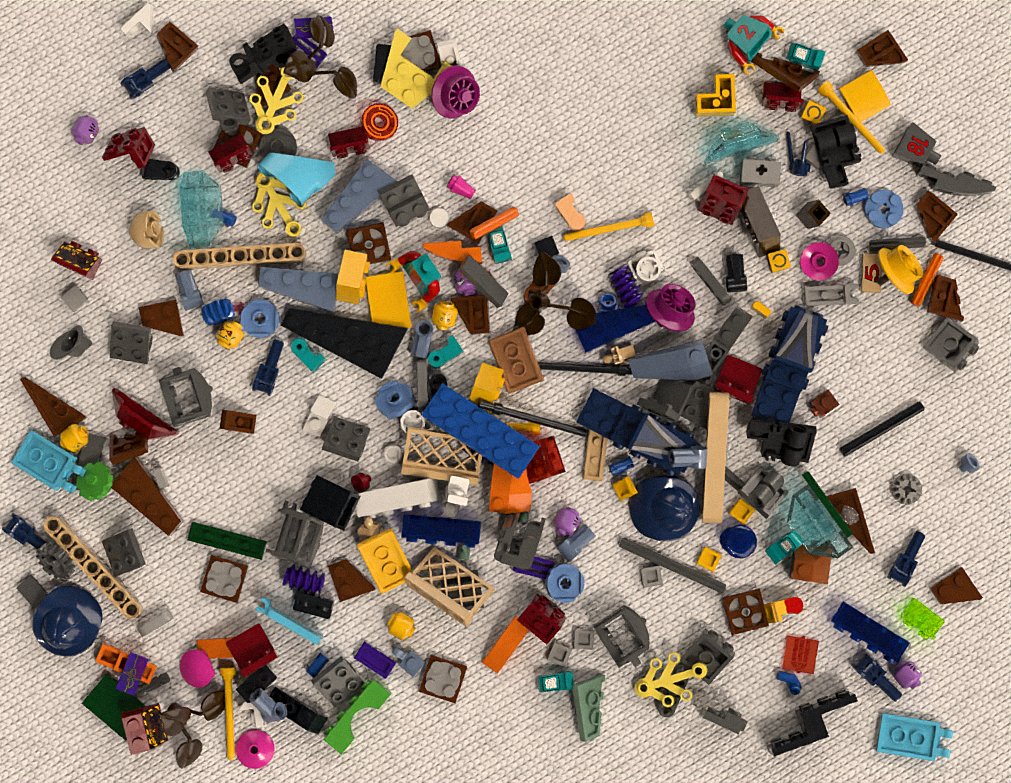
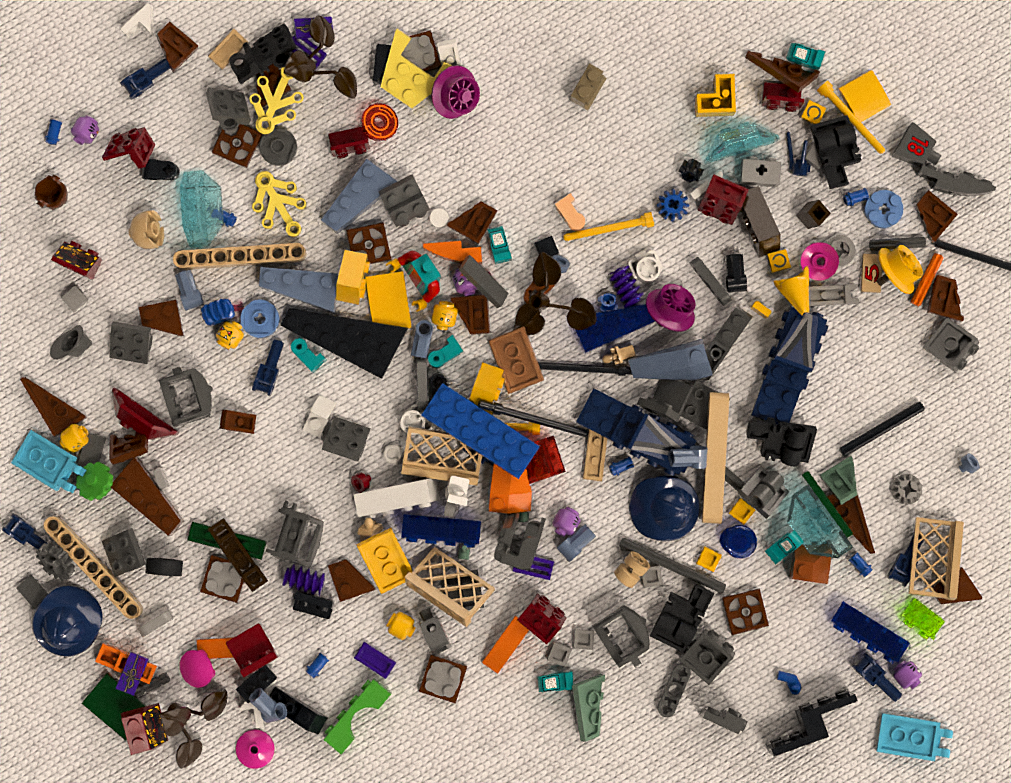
(51, 193): none -> reddish brown cap
(53, 132): none -> blue pin
(164, 567): none -> black tyre
(227, 675): yellow piece -> none
(230, 45): none -> tan tile
(230, 153): dark red bracket -> none
(237, 555): none -> dark brown slope
(289, 622): medium azure tile -> none
(298, 174): medium azure panel -> none
(330, 503): black brick -> none
(337, 681): dark grey plate -> none
(399, 407): medium blue plate -> none
(410, 662): sand blue plate -> none
(437, 639): none -> dark grey torso
(460, 186): dark pink cone -> none
(494, 223): orange axle -> none
(556, 575): medium blue plate -> none
(588, 87): none -> dark tan window
(624, 488): yellow tile -> none
(632, 569): none -> tan wheel
(668, 680): light yellow plant -> none
(674, 199): none -> blue gear
(680, 618): none -> black plate
(691, 170): none -> black gear
(738, 379): dark red bracket -> none
(748, 37): teal torso -> none
(781, 607): leg -> none
(796, 290): none -> yellow hat
(800, 654): clear red piece -> none
(823, 404): copper bracket -> none
(841, 480): none -> sand green wing
(849, 515): clear plate -> none
(859, 563): none -> blue pin
(881, 51): reddish brown wing -> none
(953, 558): none -> tan fence

